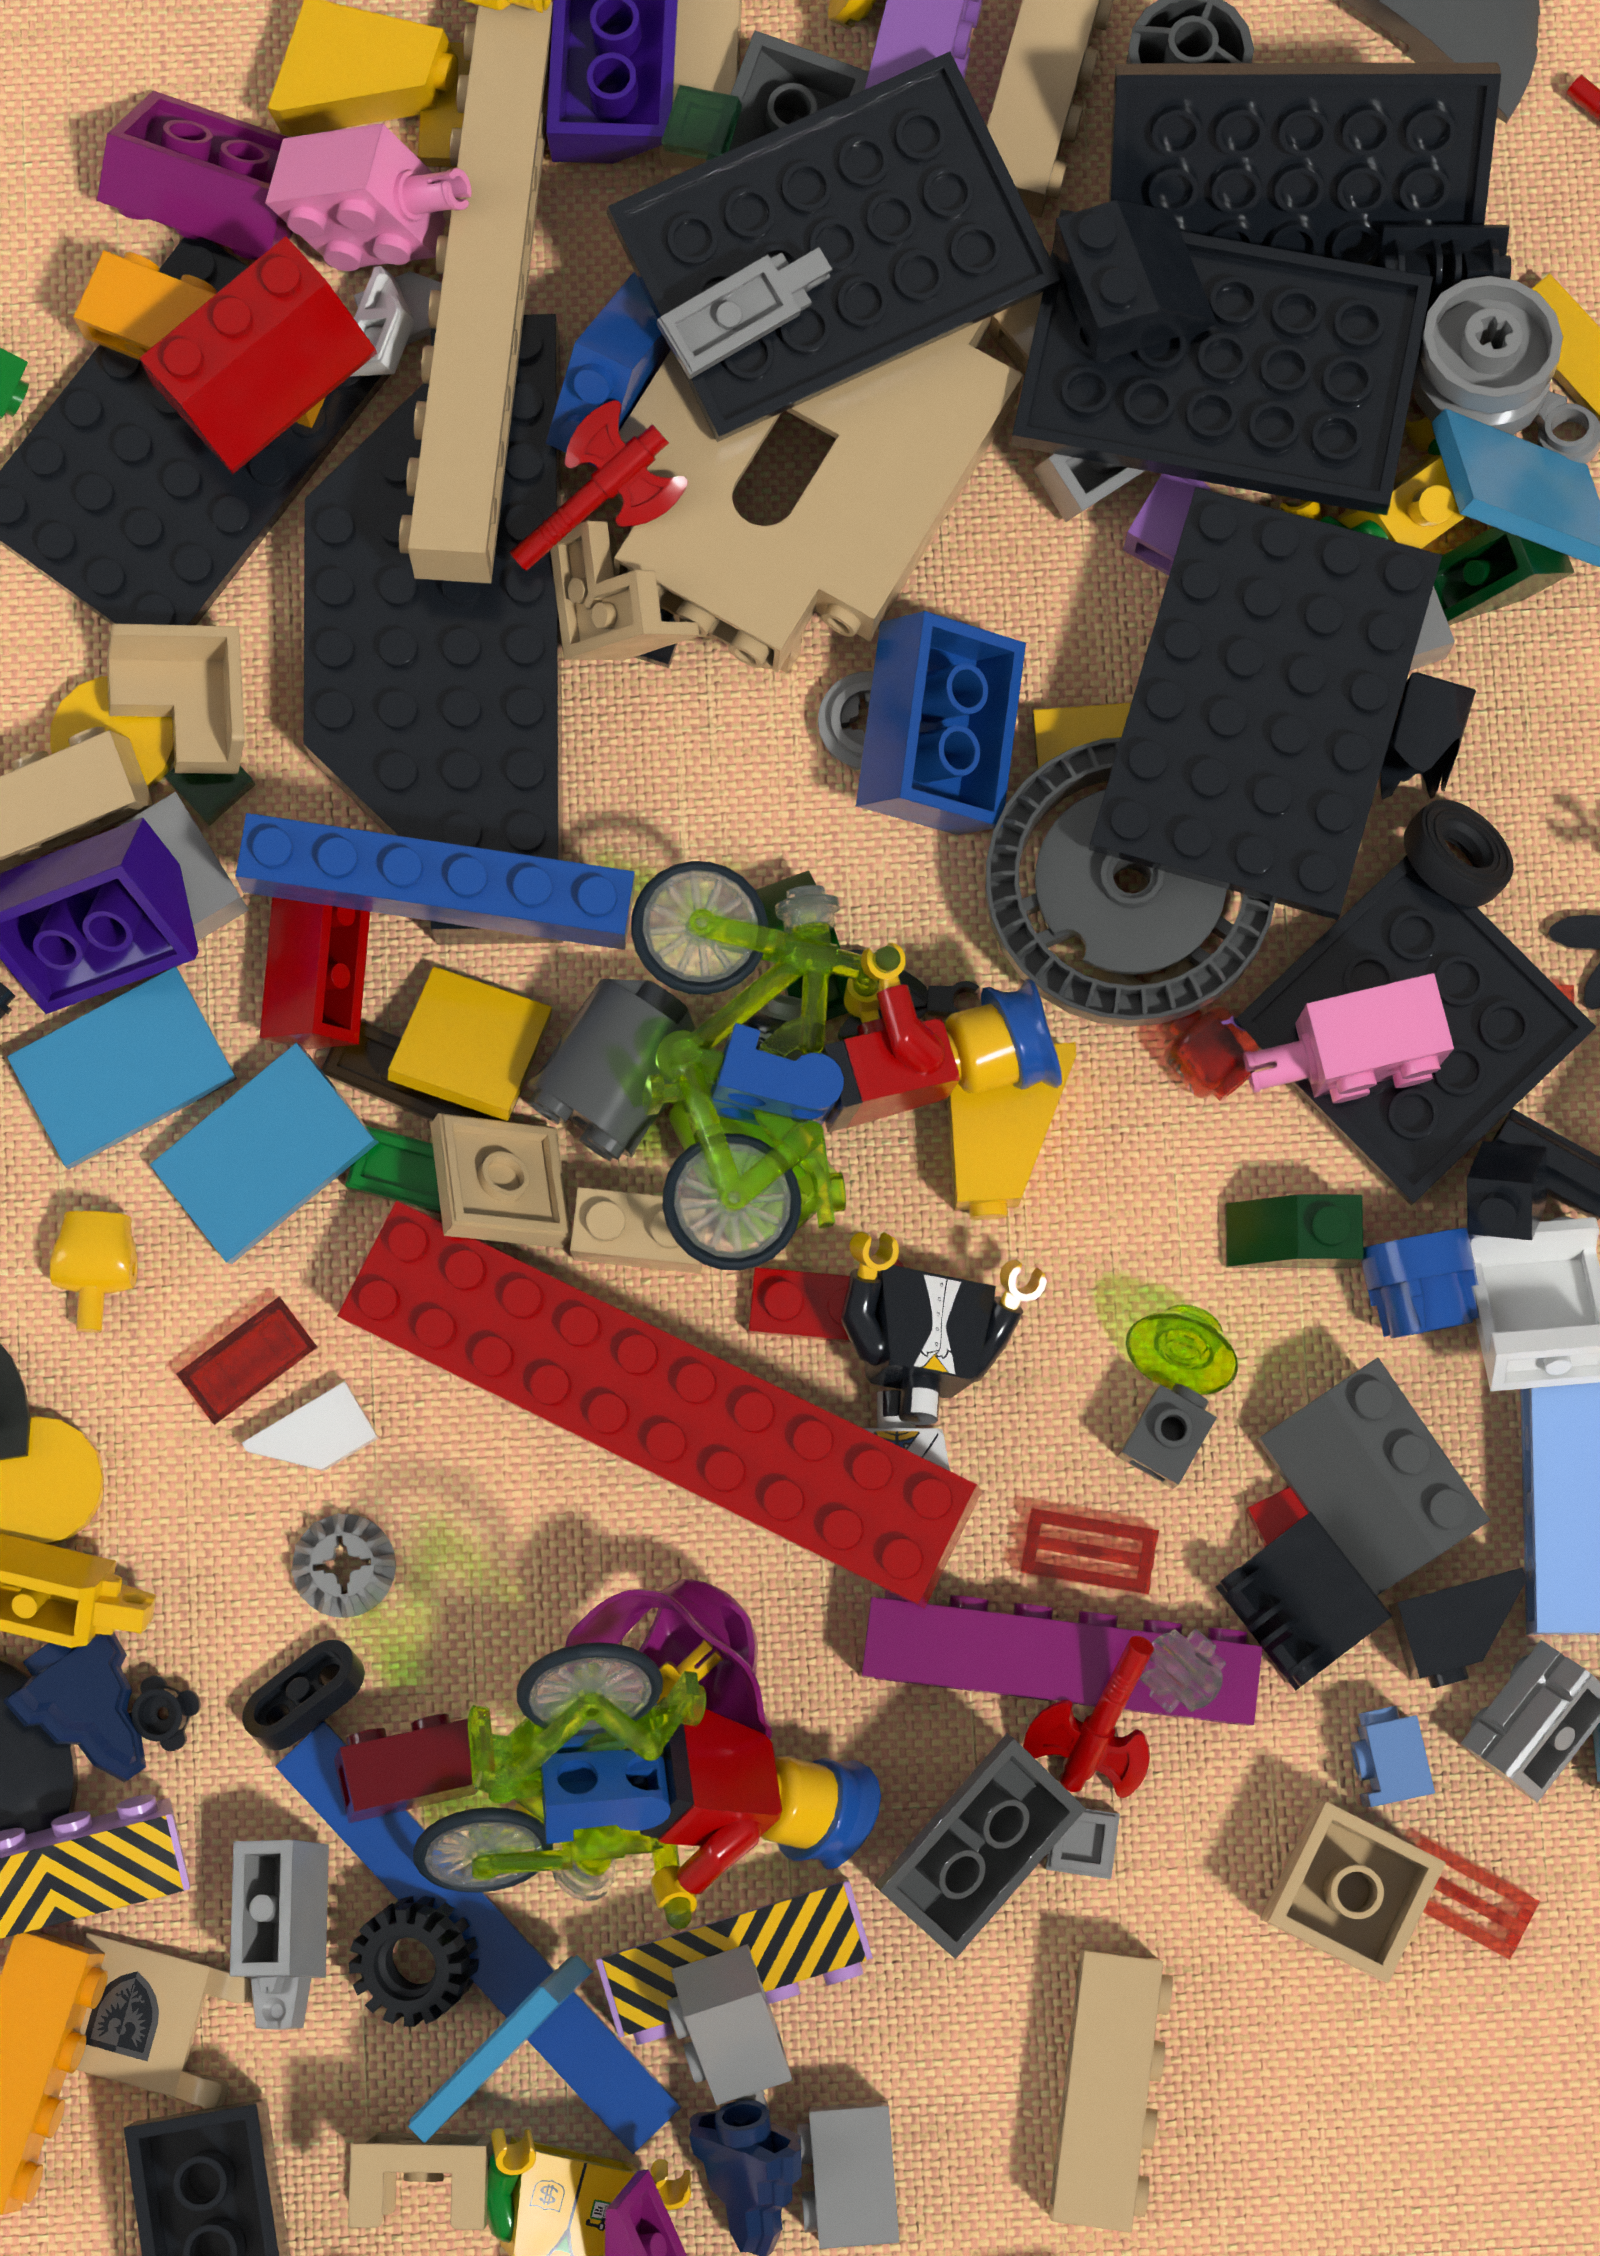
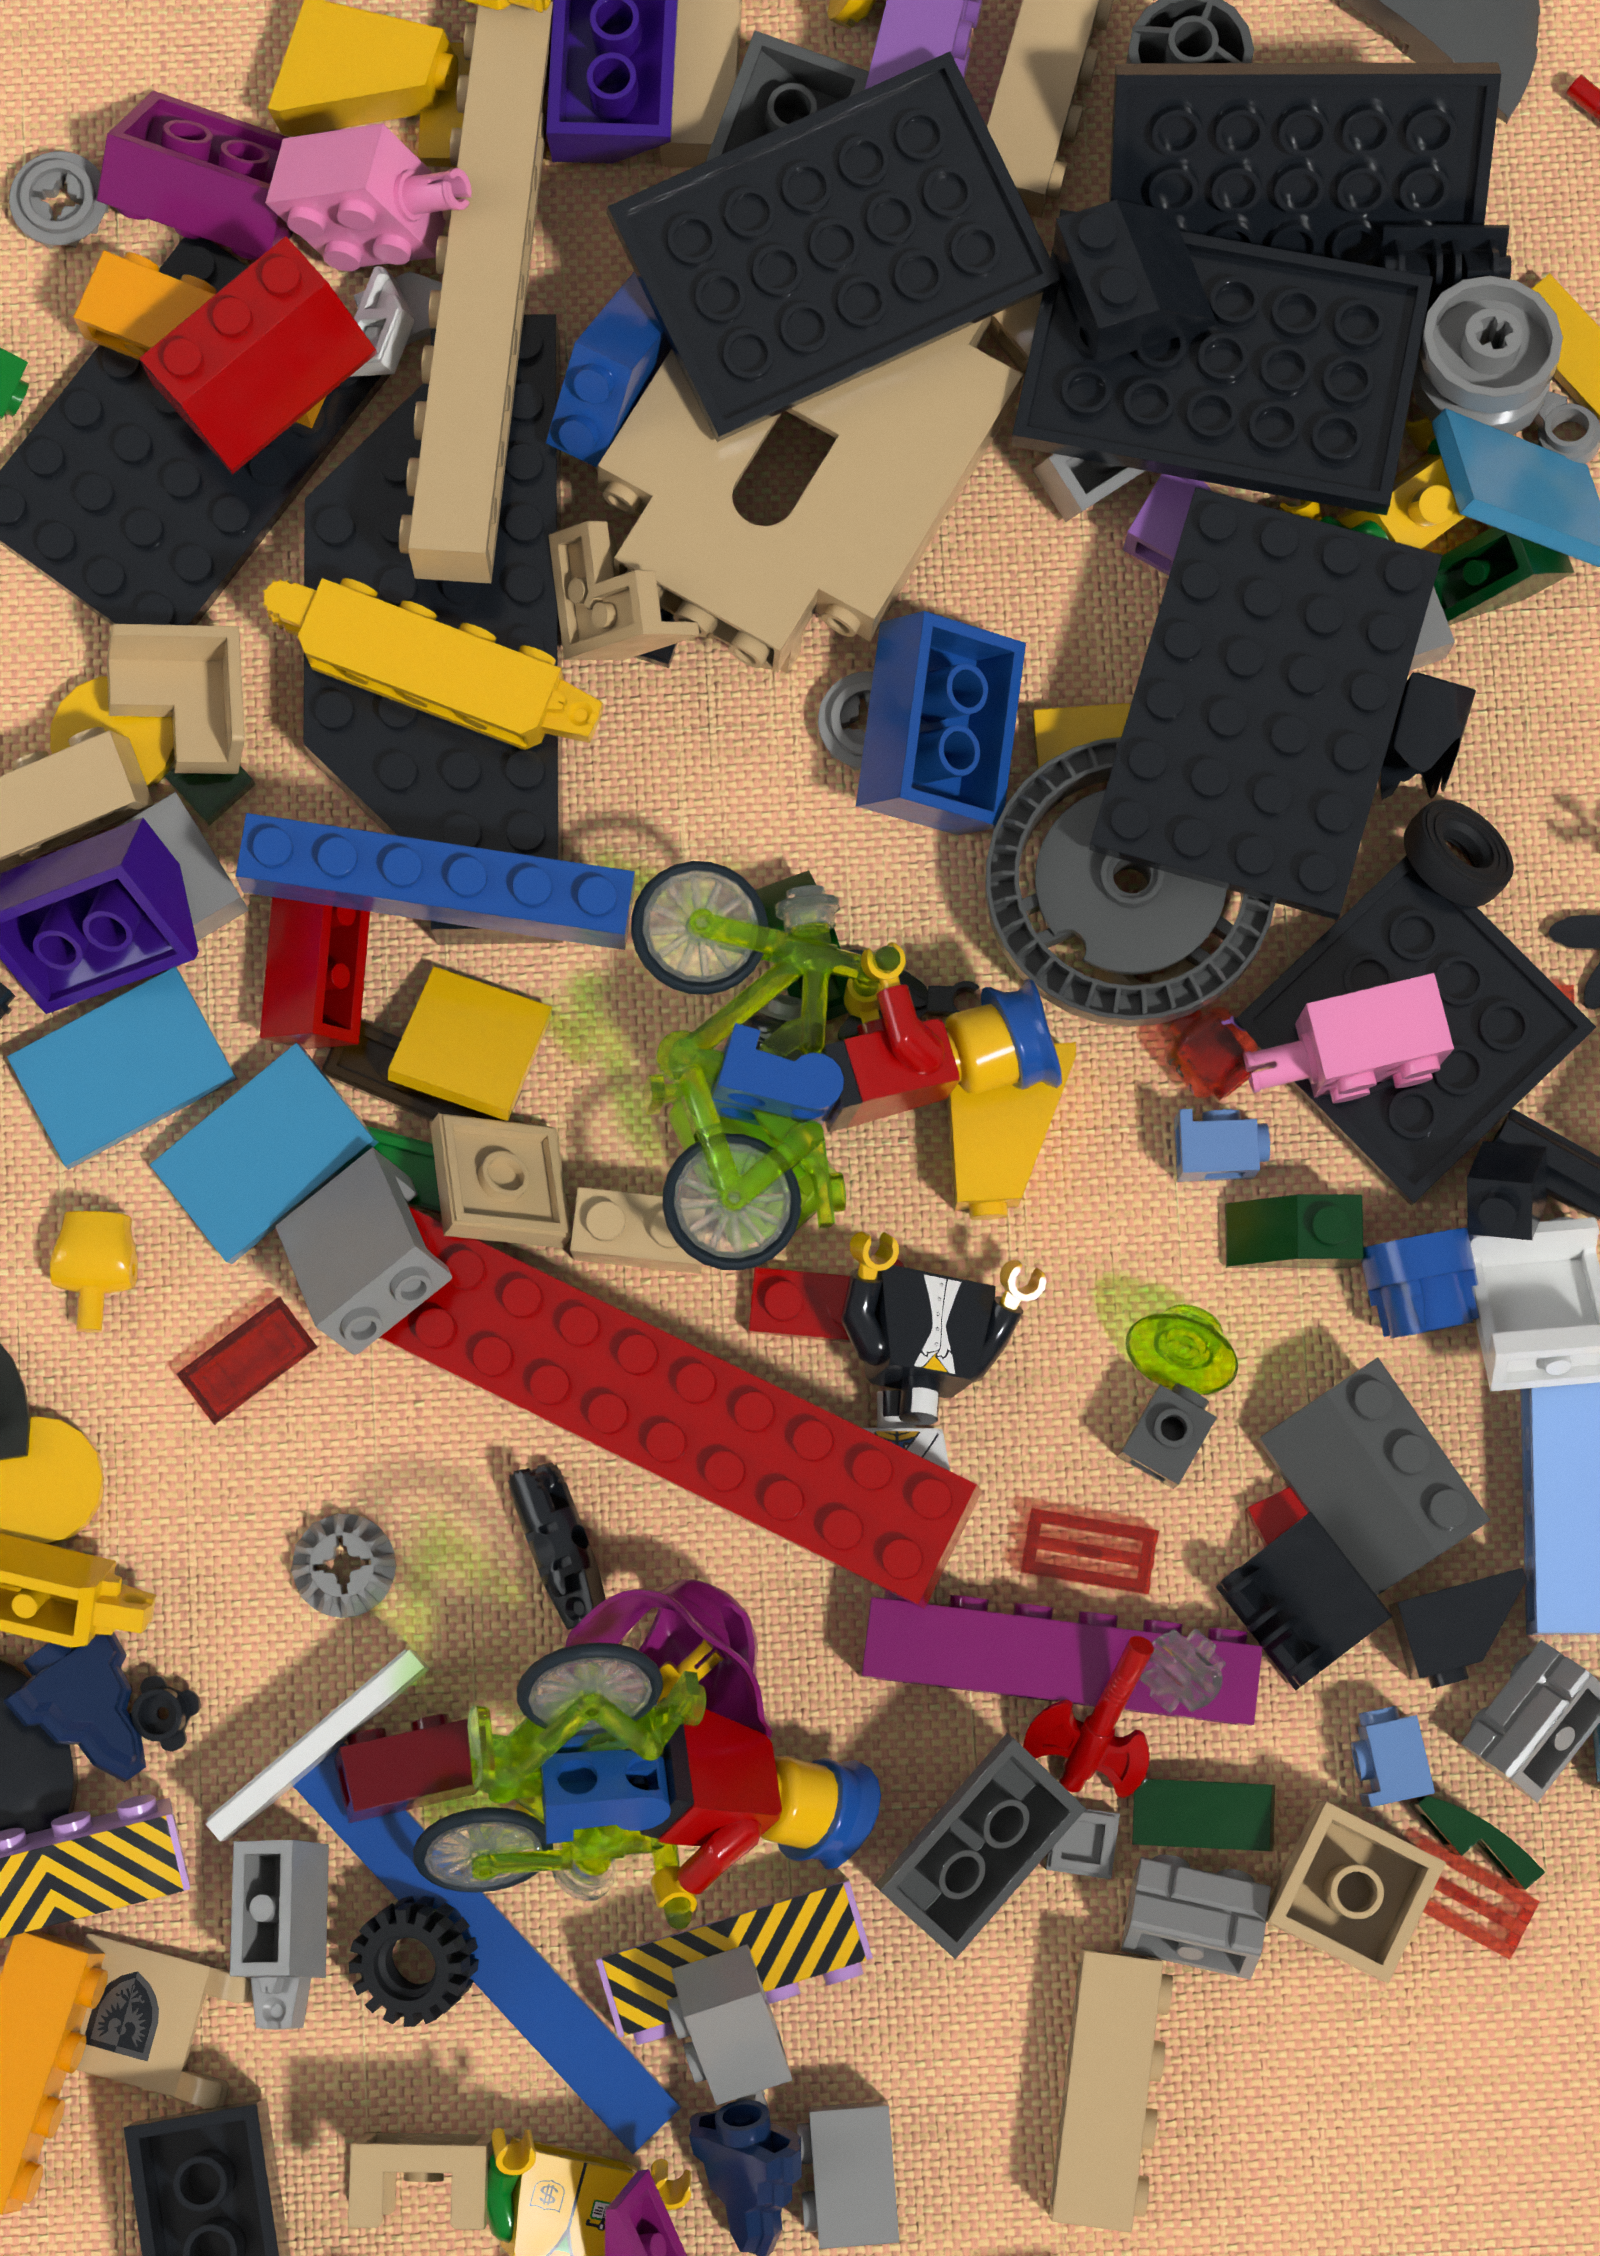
(44, 178): none -> light grey gear
(303, 1695): black plate -> none
(316, 1745): none -> white tile
(317, 1432): white tile -> none
(361, 1253): none -> light grey panel
(431, 664): none -> yellow hinge
(499, 2047): dark azure tile -> none
(557, 1541): none -> black hinge
(605, 1062): dark grey cylinder -> none
(620, 470): red piece -> none
(701, 123): clear green tile -> none
(741, 309): light grey hinge -> none
(1196, 1916): none -> light grey brick
(1204, 1815): none -> dark green slope
(1219, 1146): none -> medium blue brick
(1462, 1829): none -> dark green slope

